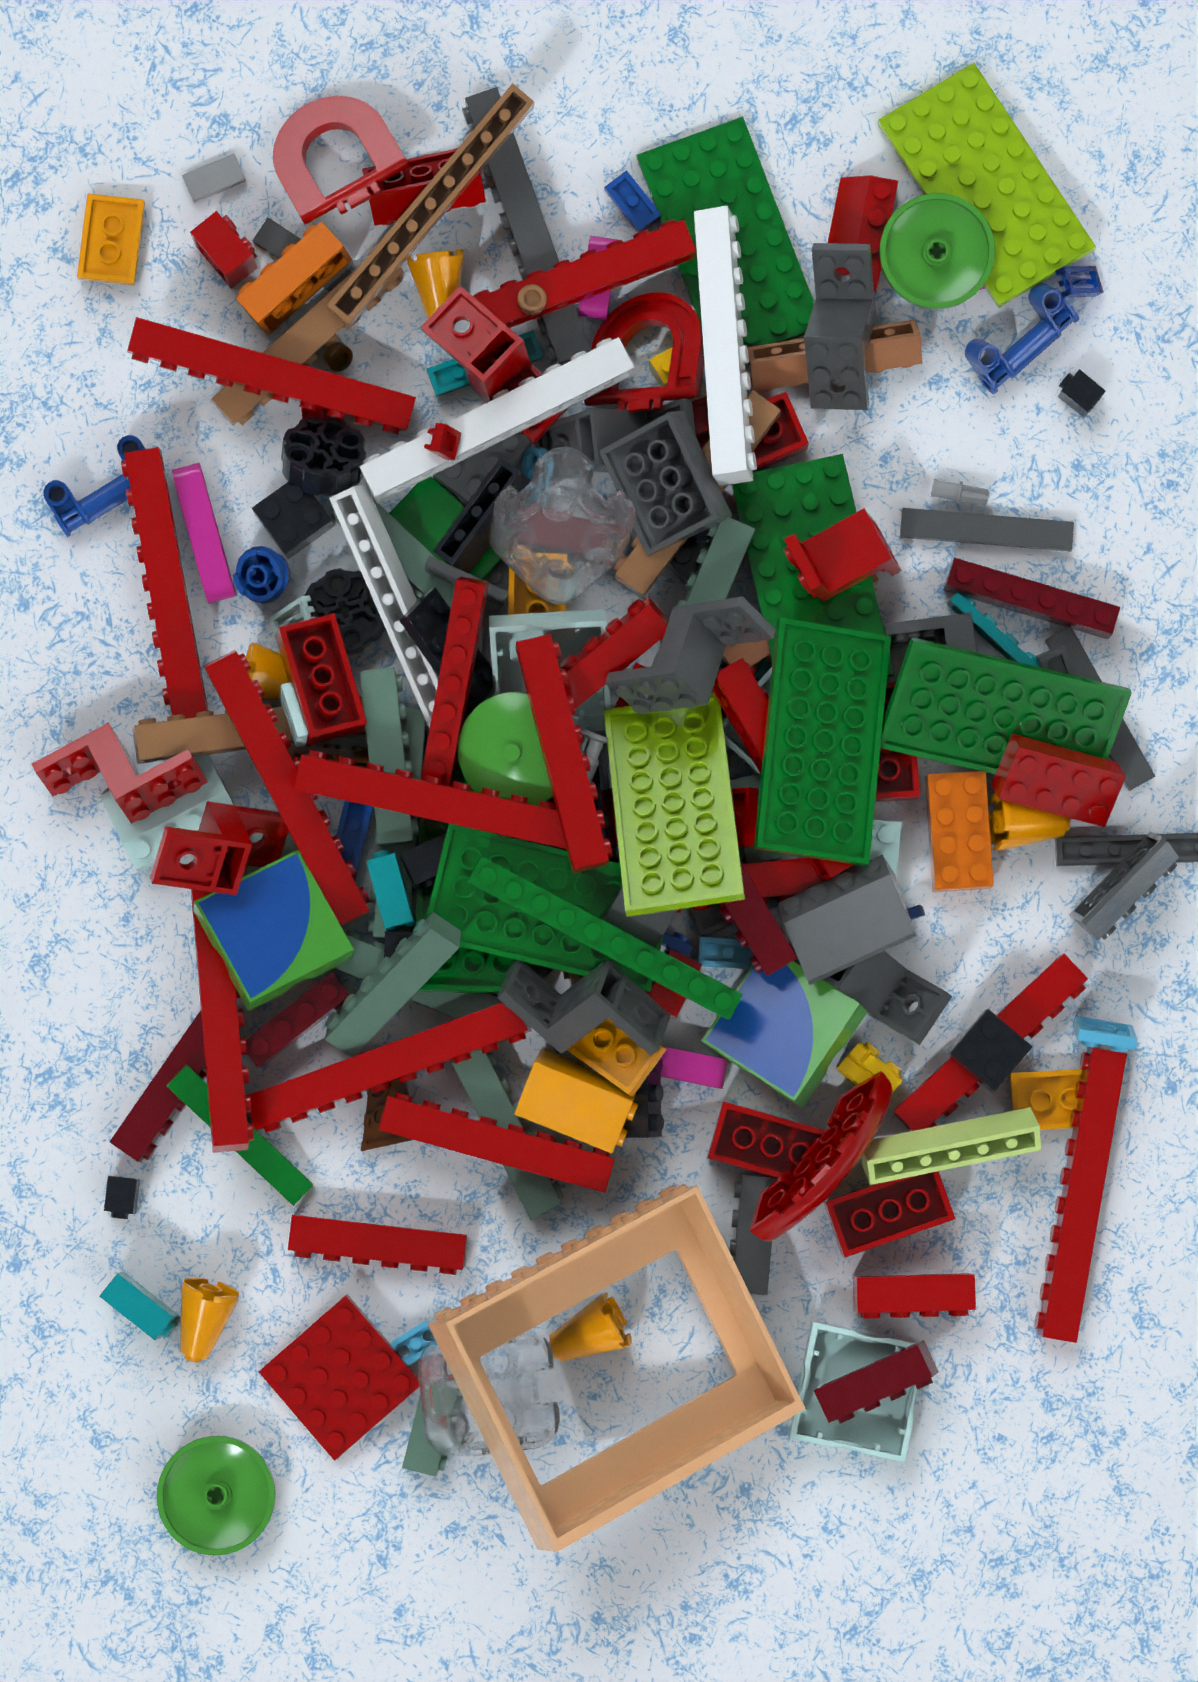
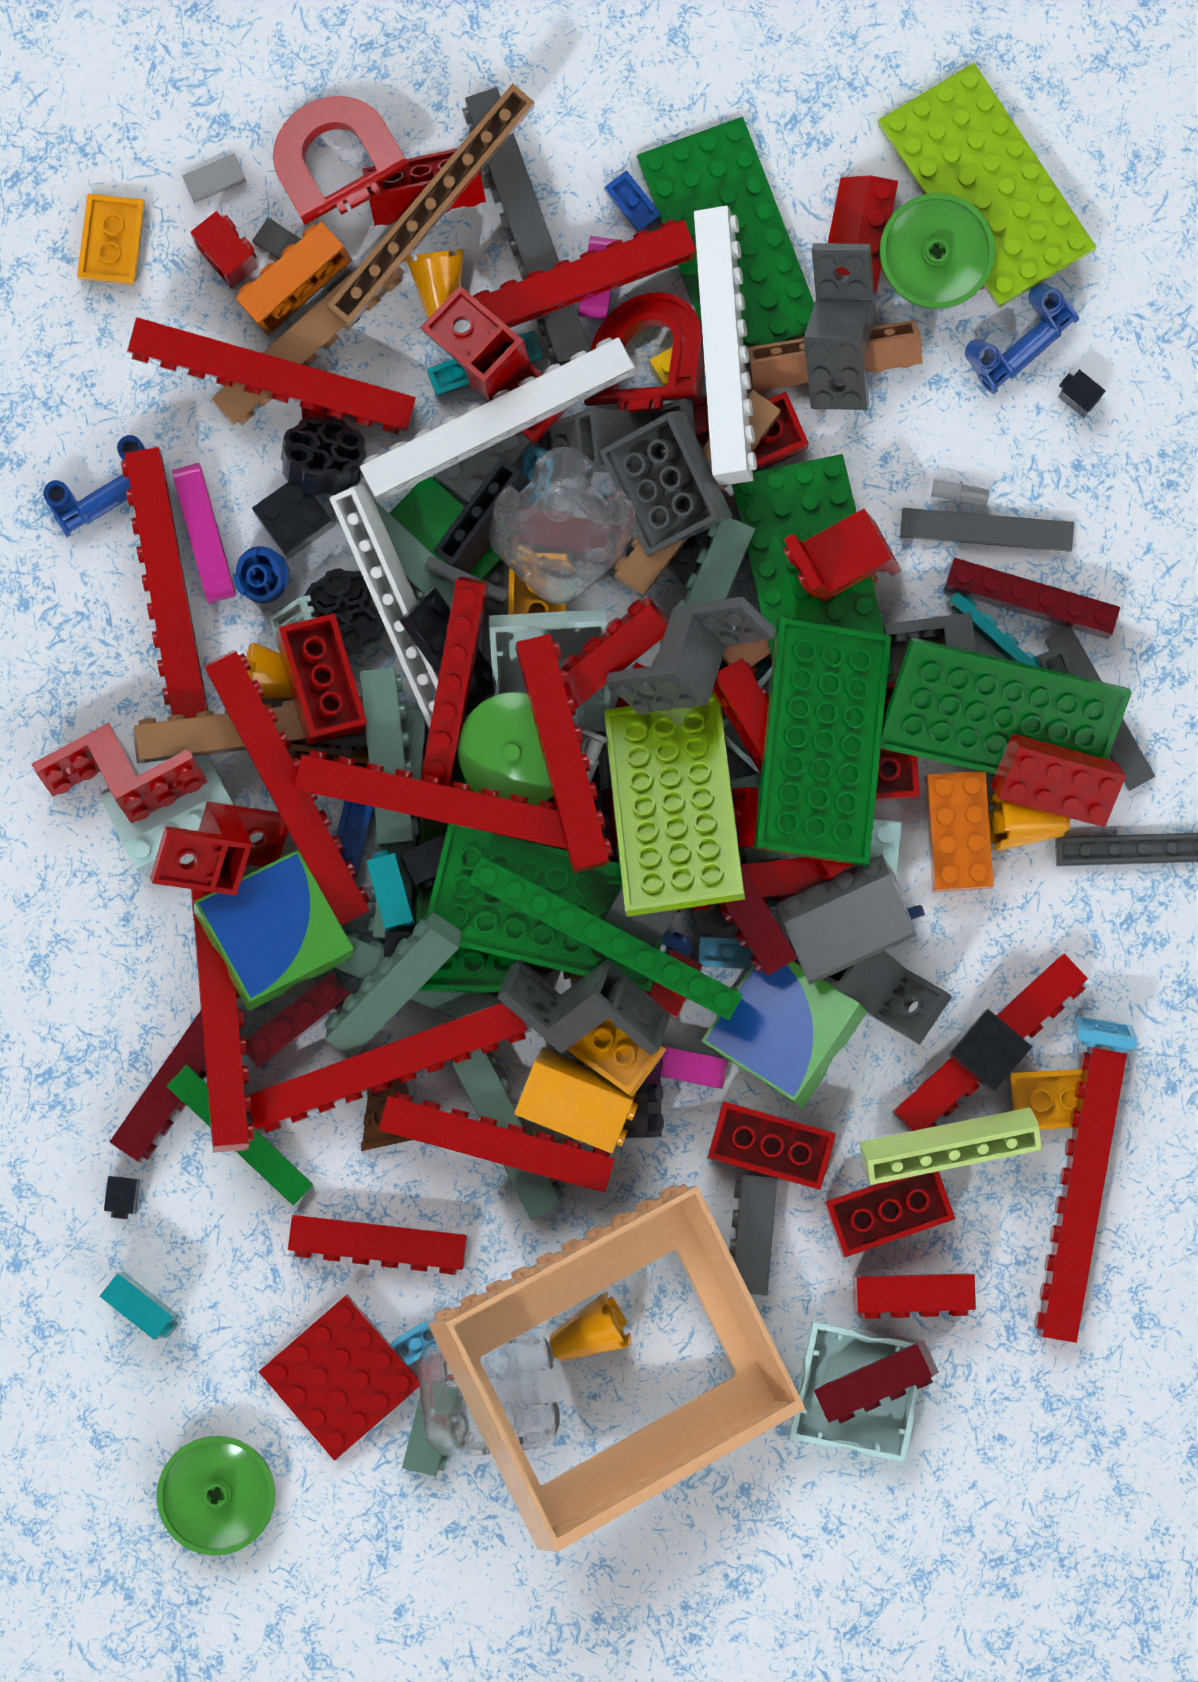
(203, 1316): light orange cone -> none
(293, 714): light aqua tile -> none
(337, 357): dark brown tile -> none
(444, 441): red tile -> none
(531, 299): medium nougat tile -> none
(826, 1161): red brick -> none
(863, 1063): yellow brick -> none
(1069, 283): clear blue tile -> none
(1125, 885): dark grey slope -> none

